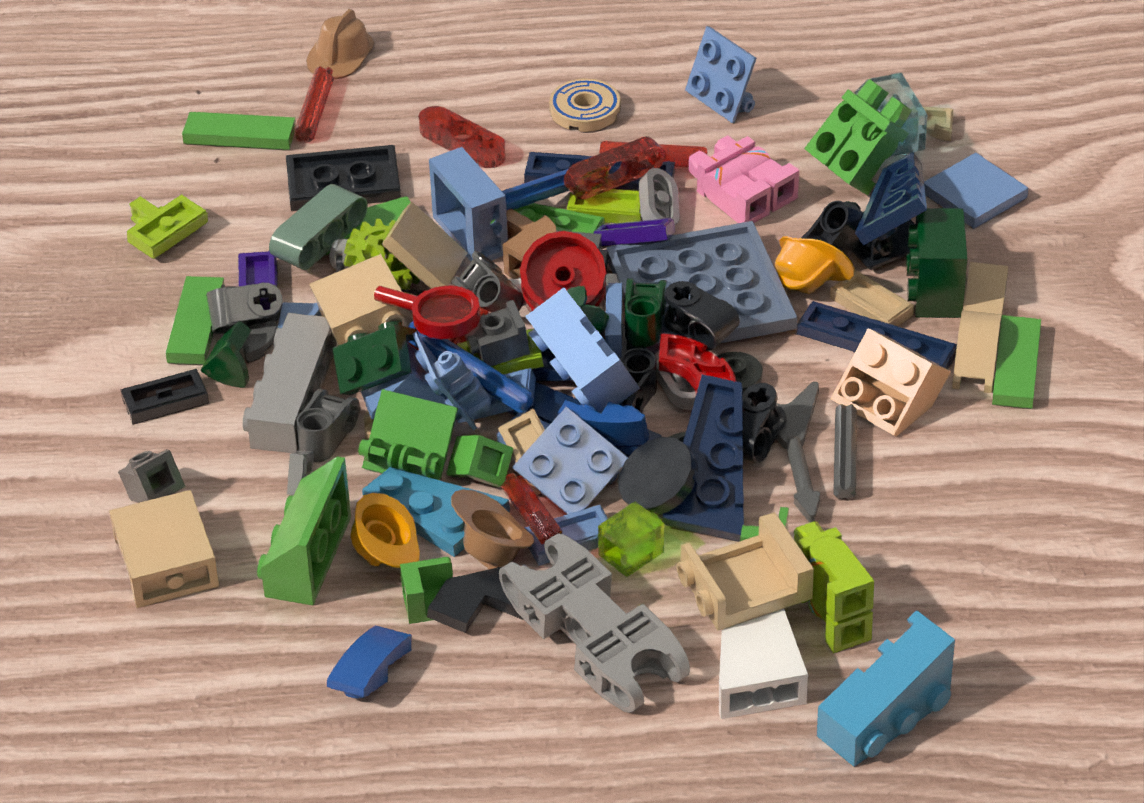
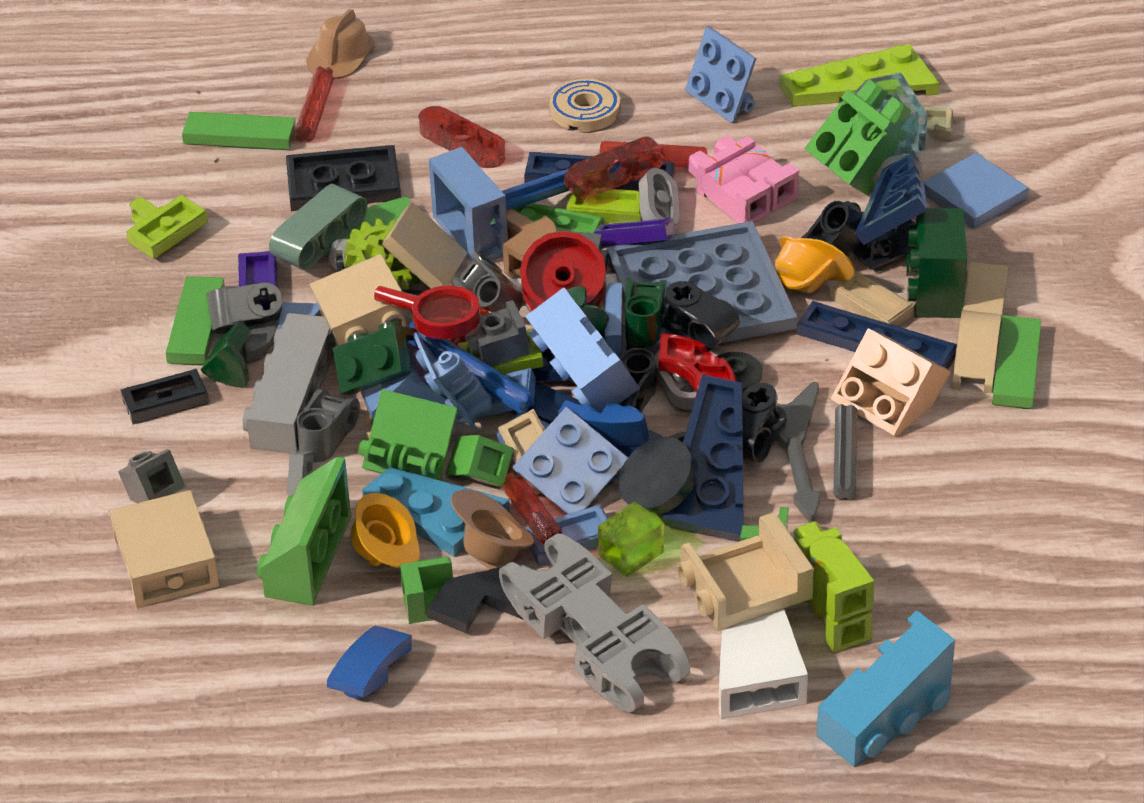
(830, 81): none -> lime wing

